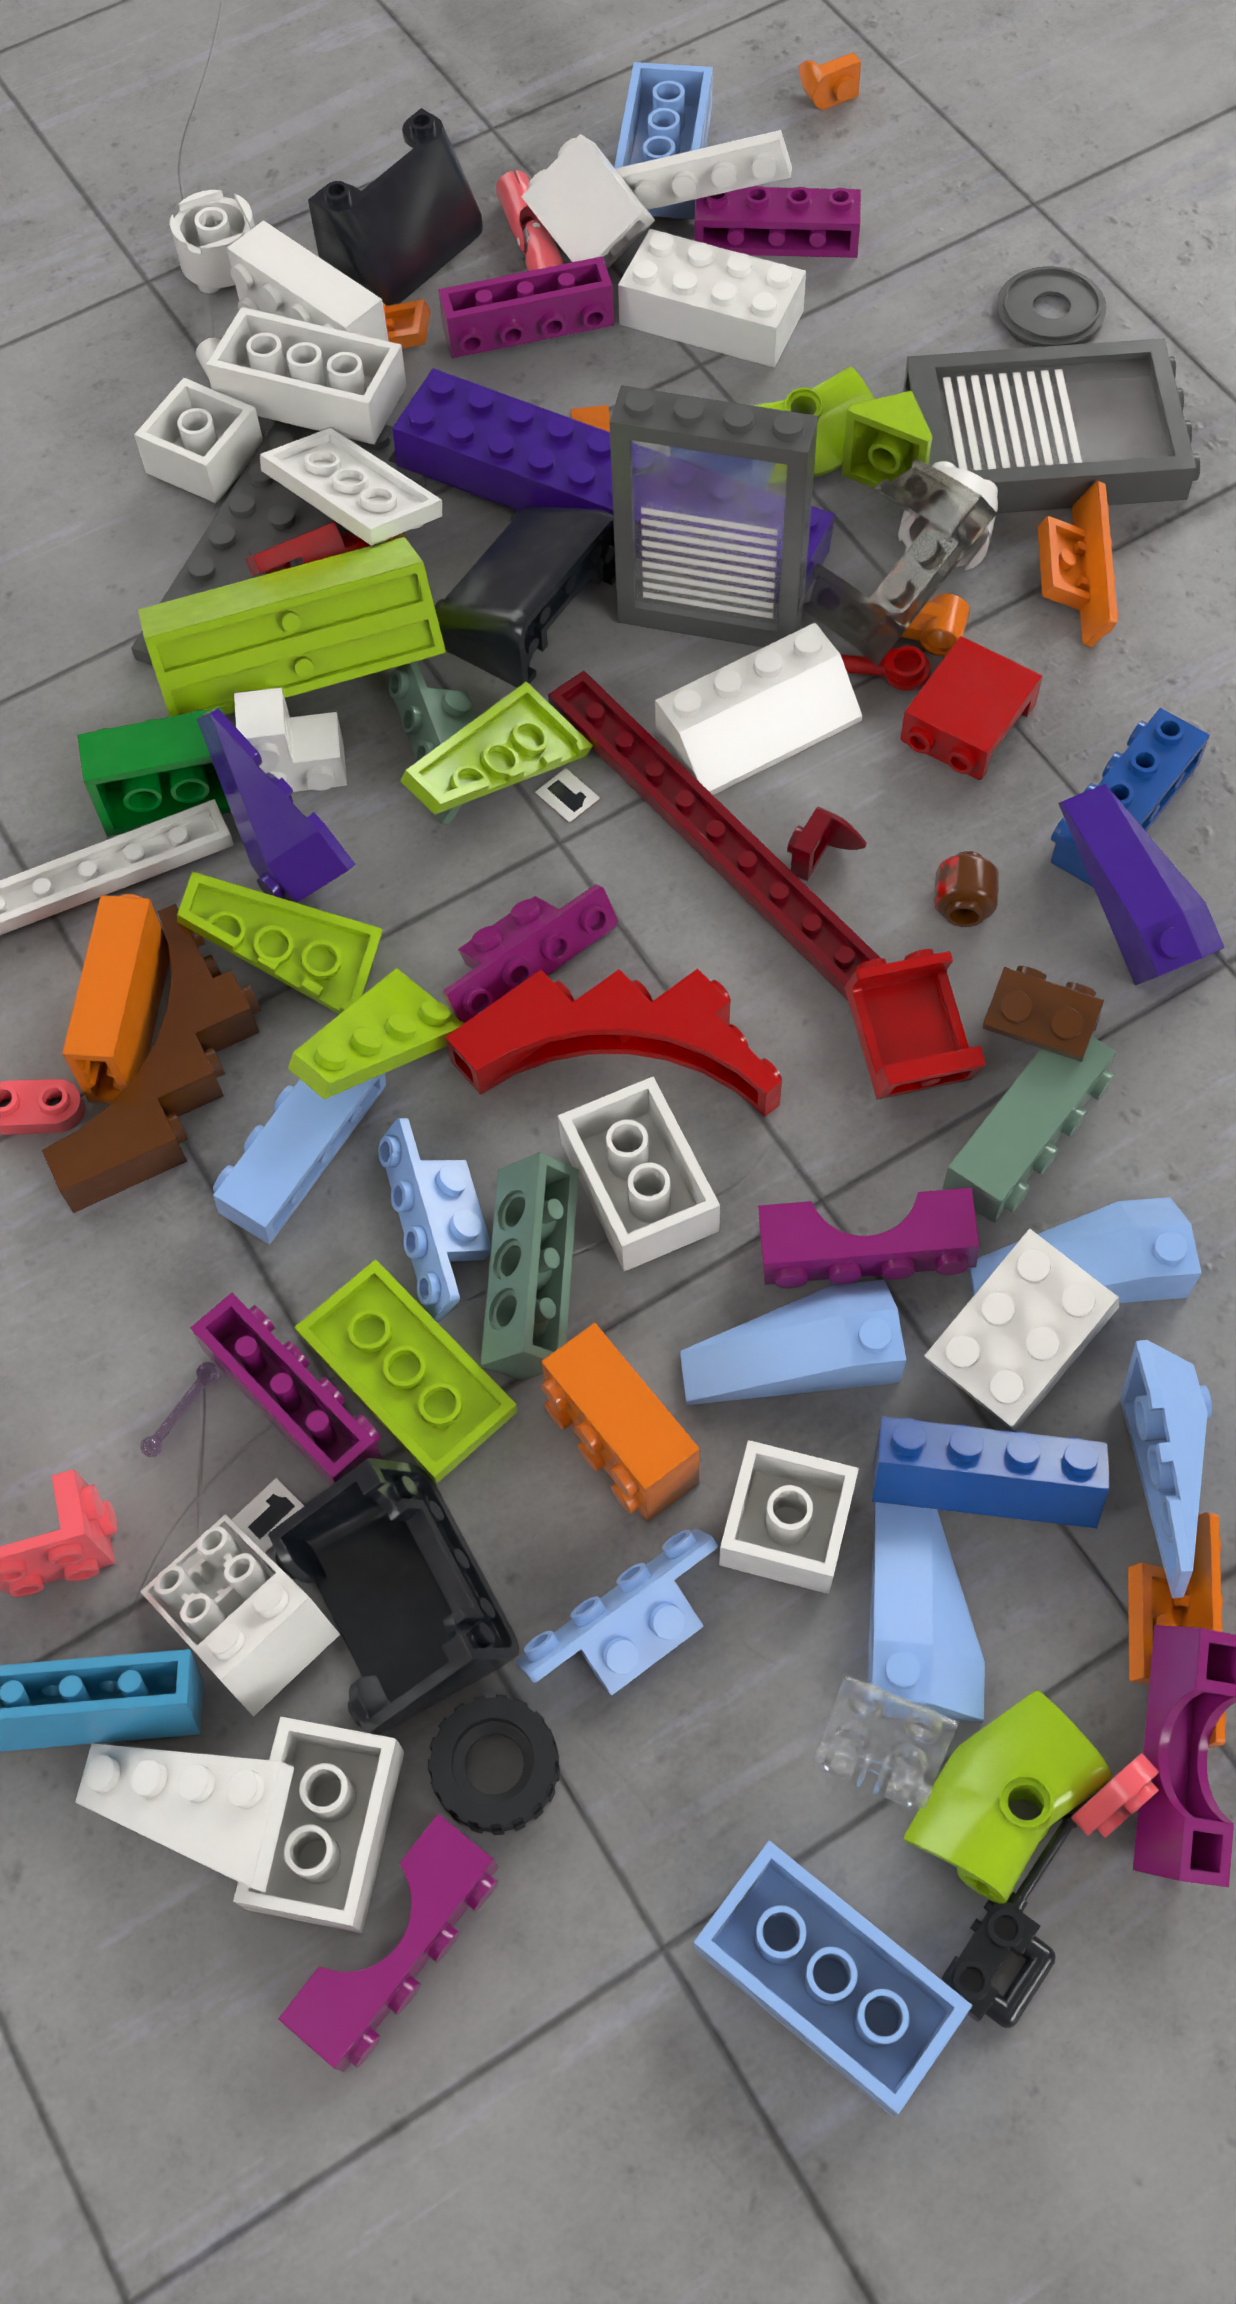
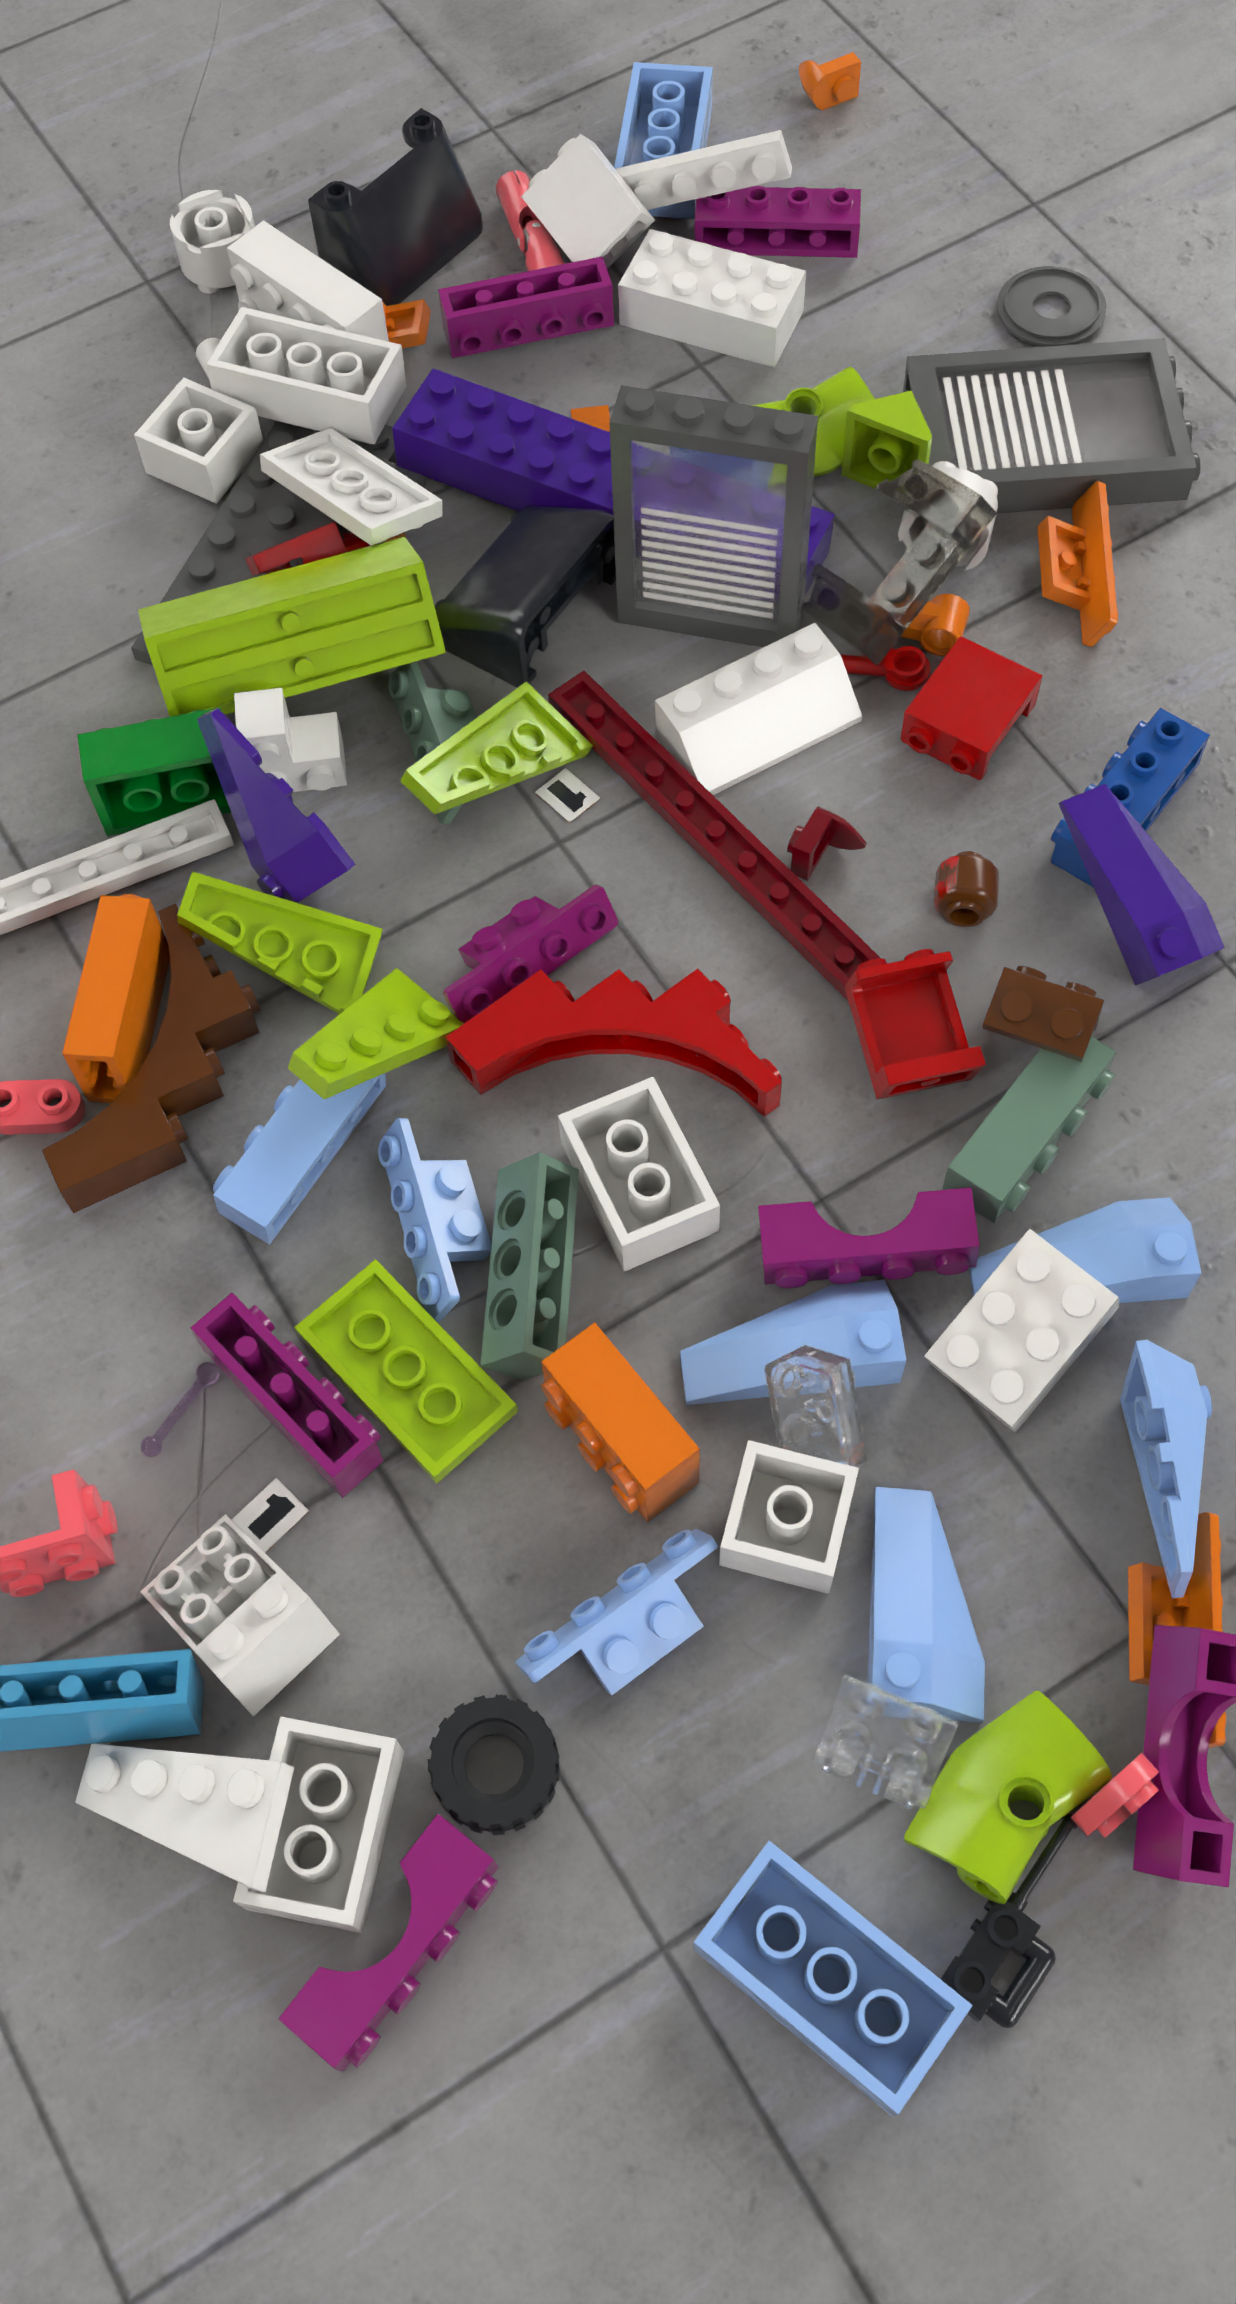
(397, 1590): black windscreen -> none
(816, 1405): none -> clear bracket
(990, 1472): blue brick -> none

